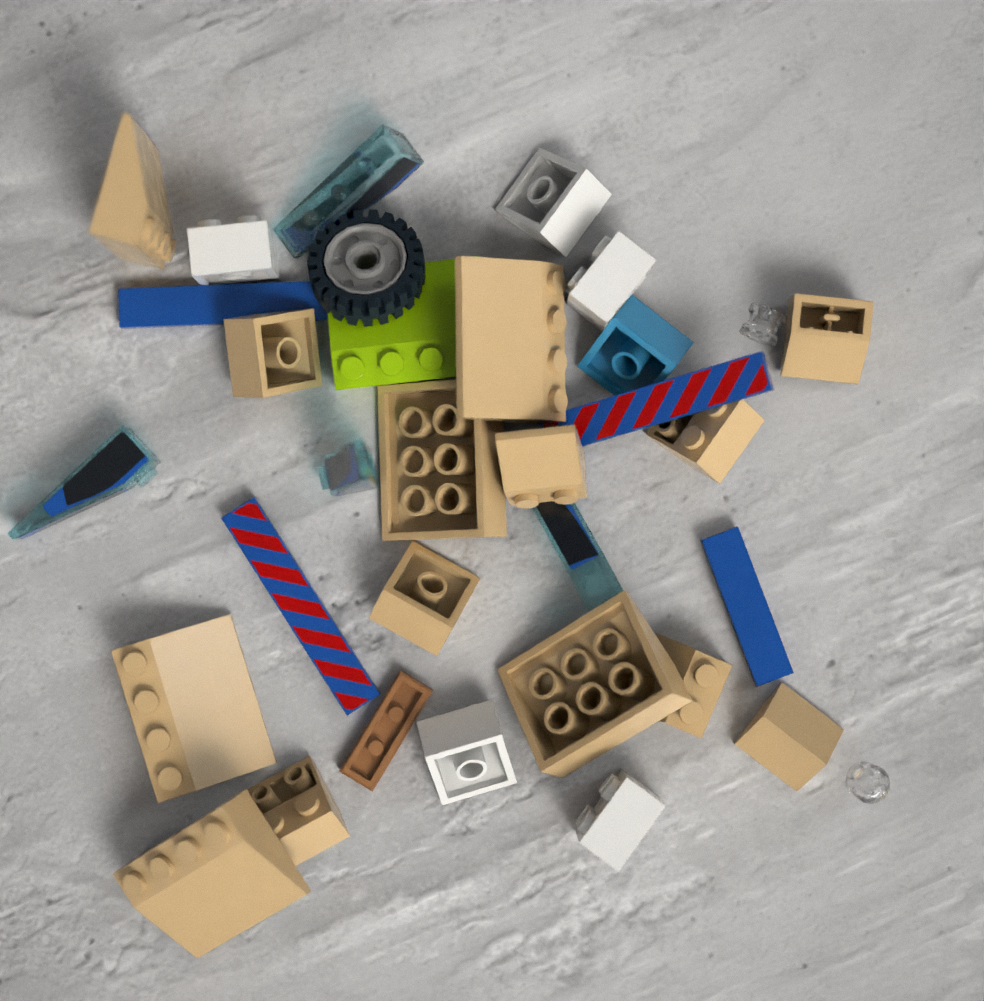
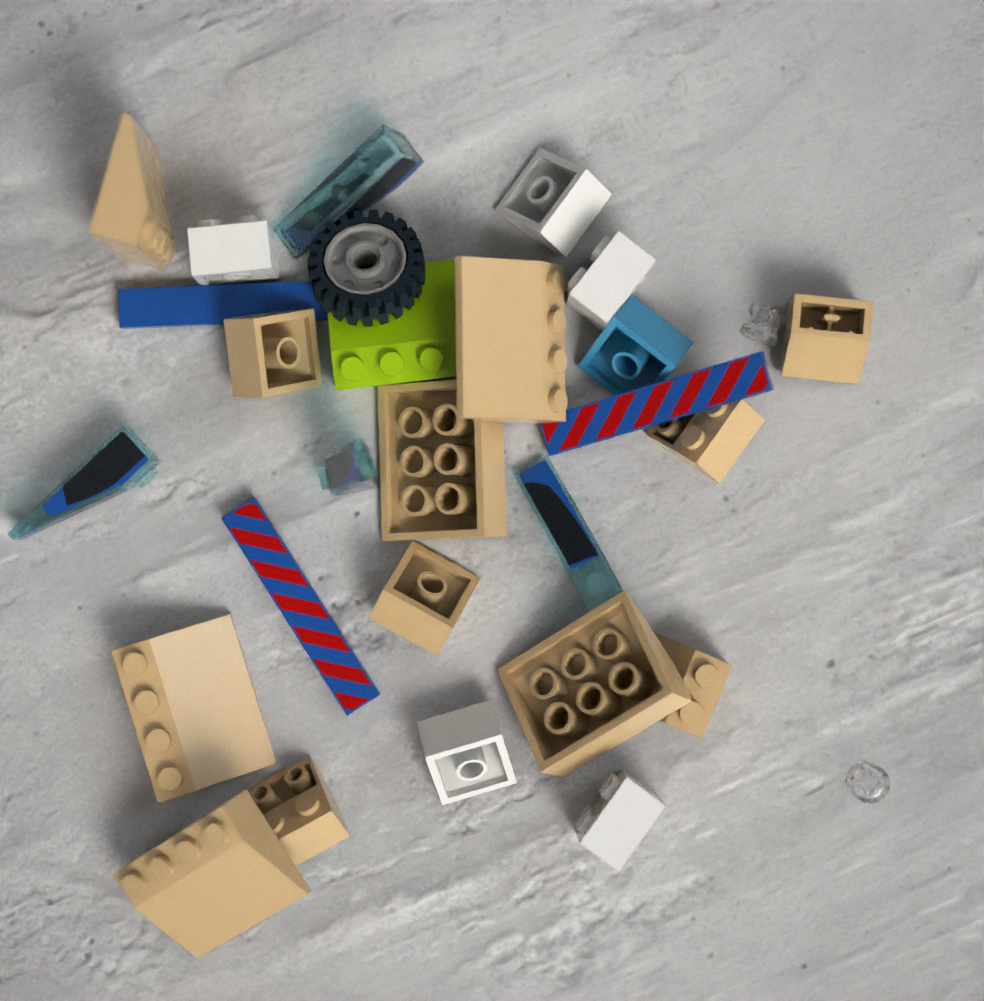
(386, 730): medium nougat tile -> none
(542, 466): tan slope -> none
(746, 606): blue tile -> none
(790, 737): tan slope -> none

